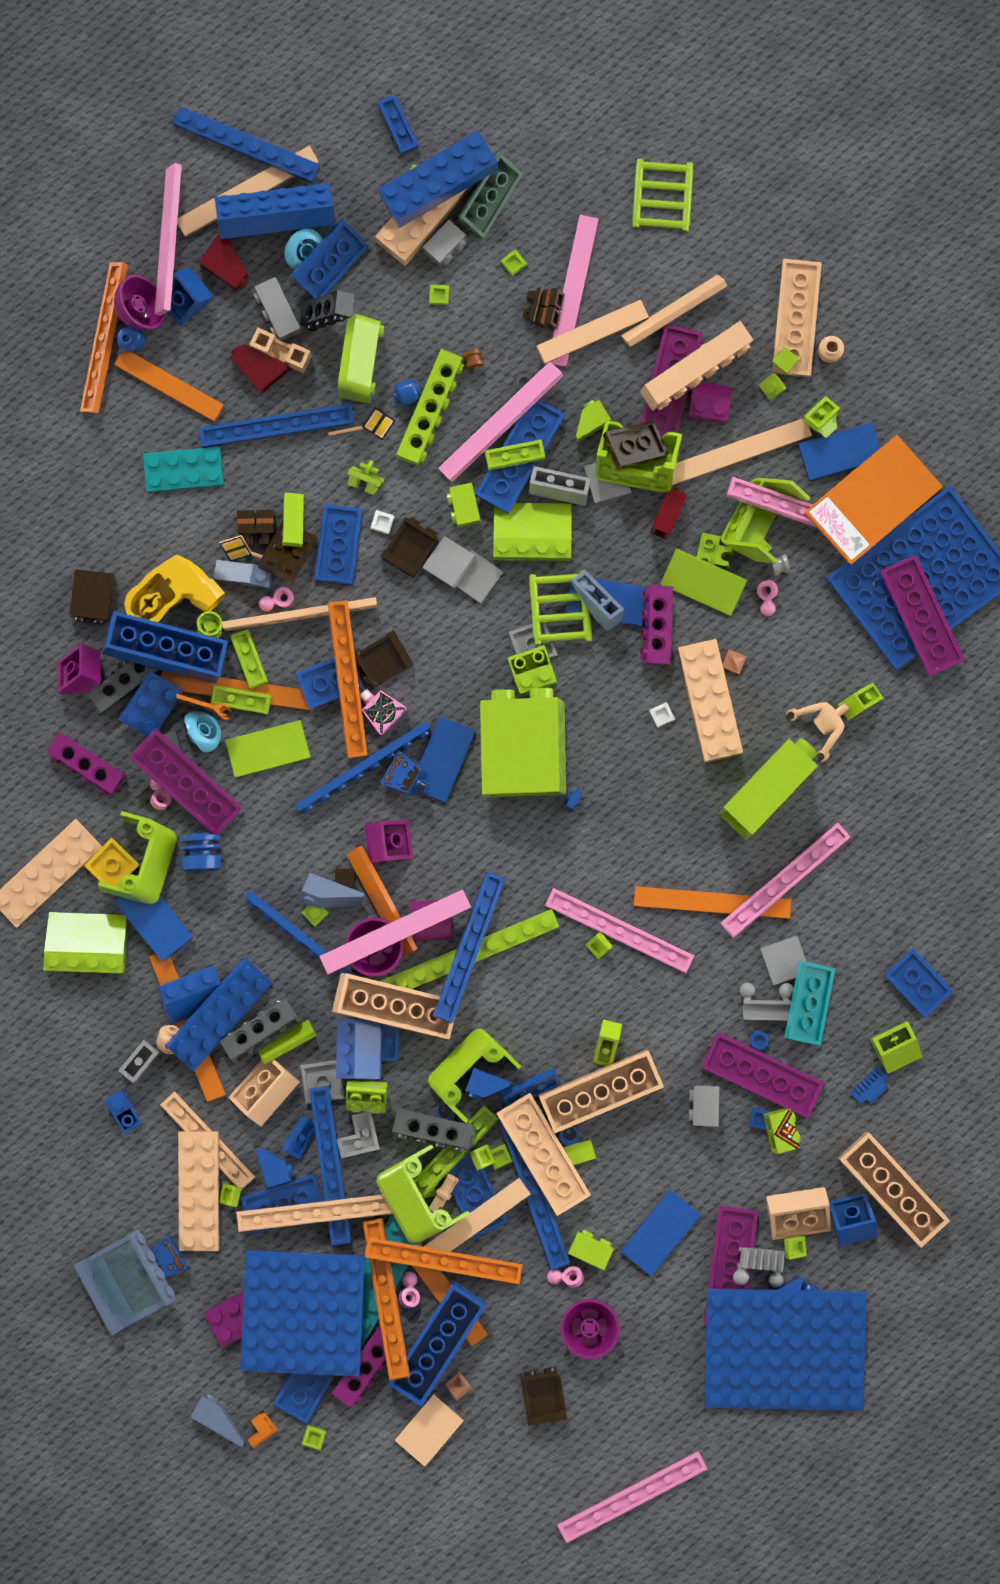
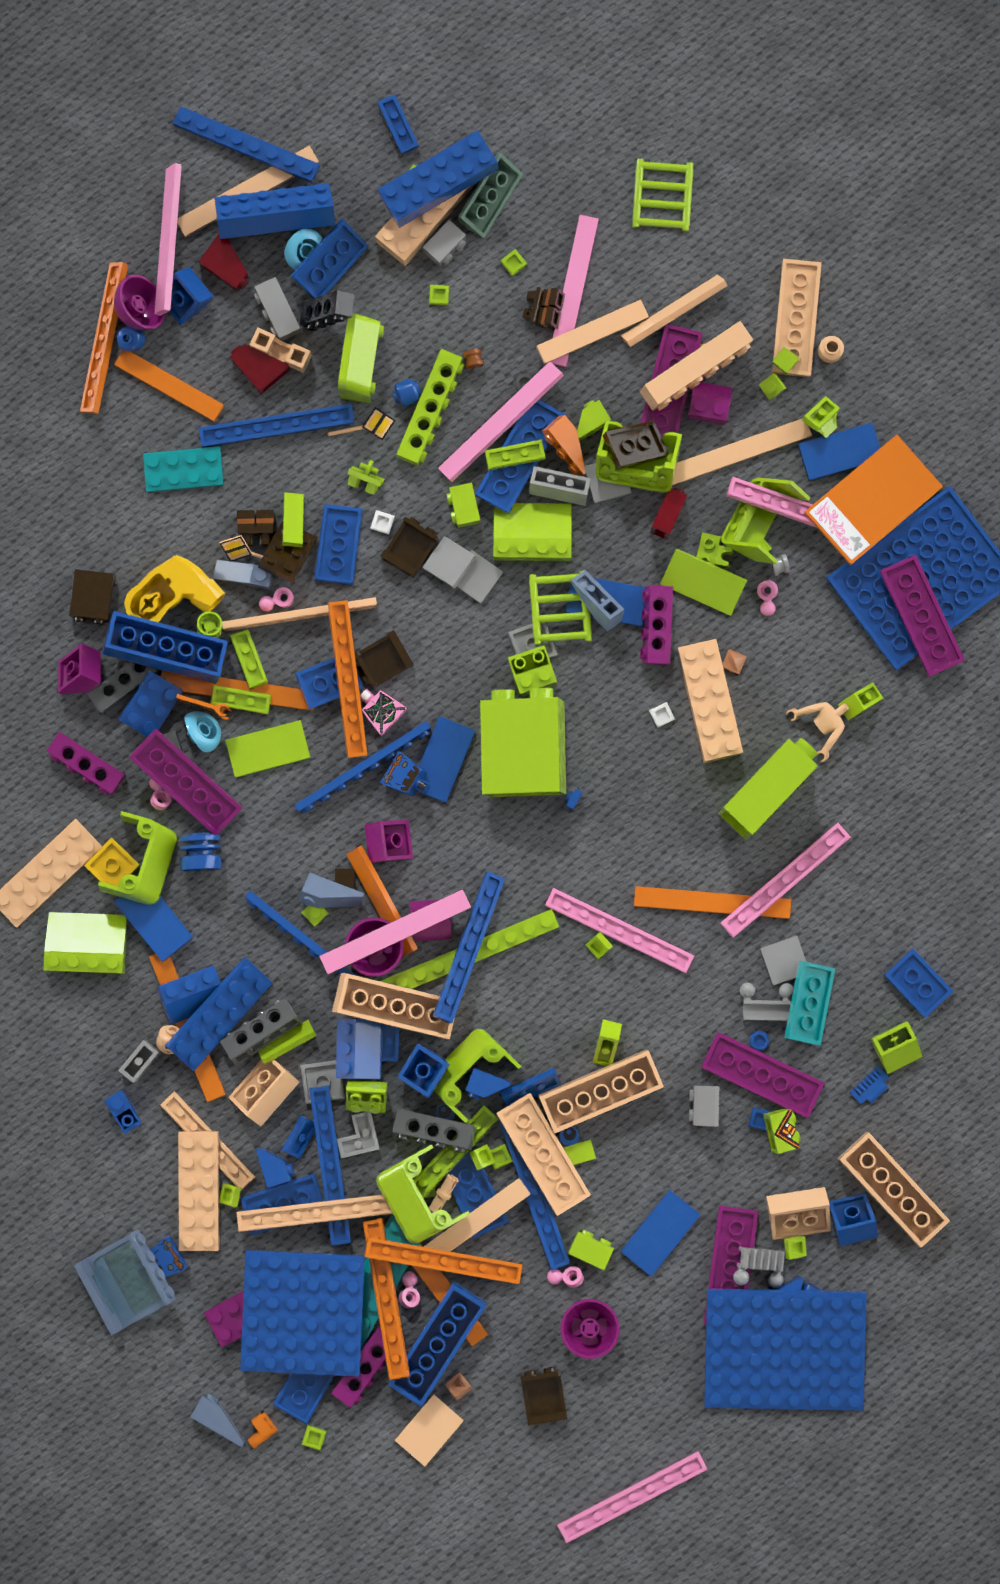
(423, 1070): none -> blue slope
(565, 439): none -> orange slope

